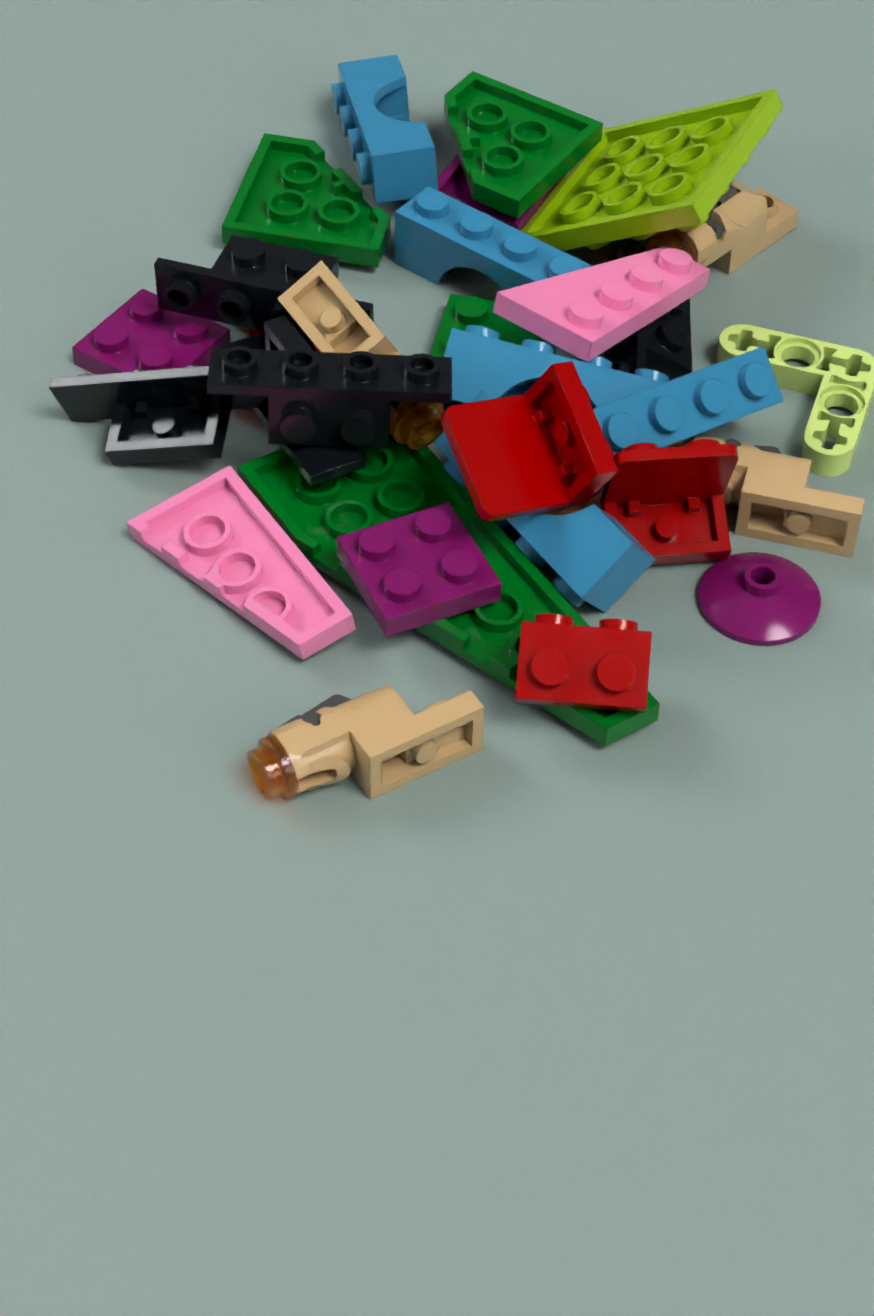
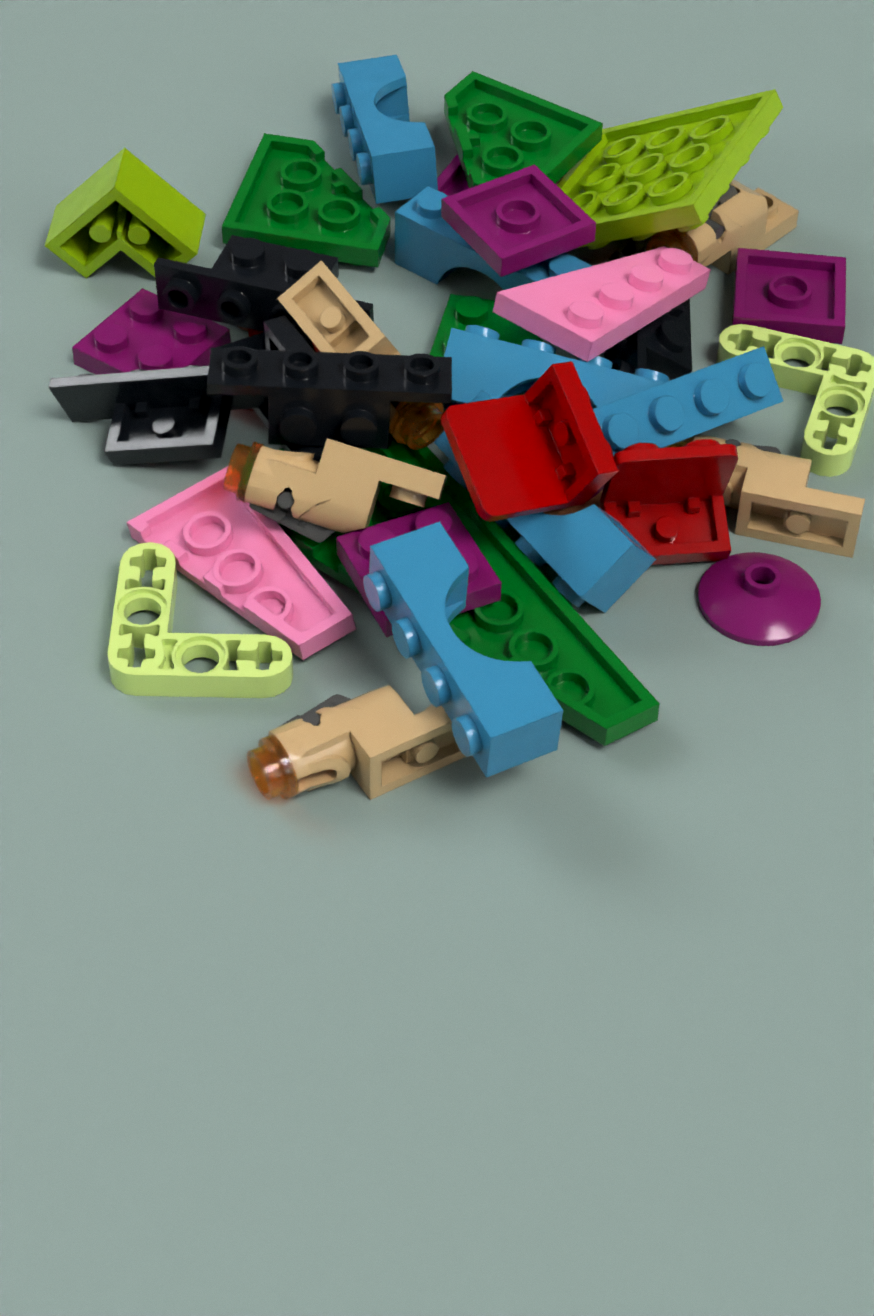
(124, 211): none -> lime brick
(168, 652): none -> yellowish green beam
(324, 494): none -> tan plate
(495, 706): none -> dark azure arch
(518, 220): none -> magenta plate
(583, 664): red bracket -> none
(791, 293): none -> magenta plate

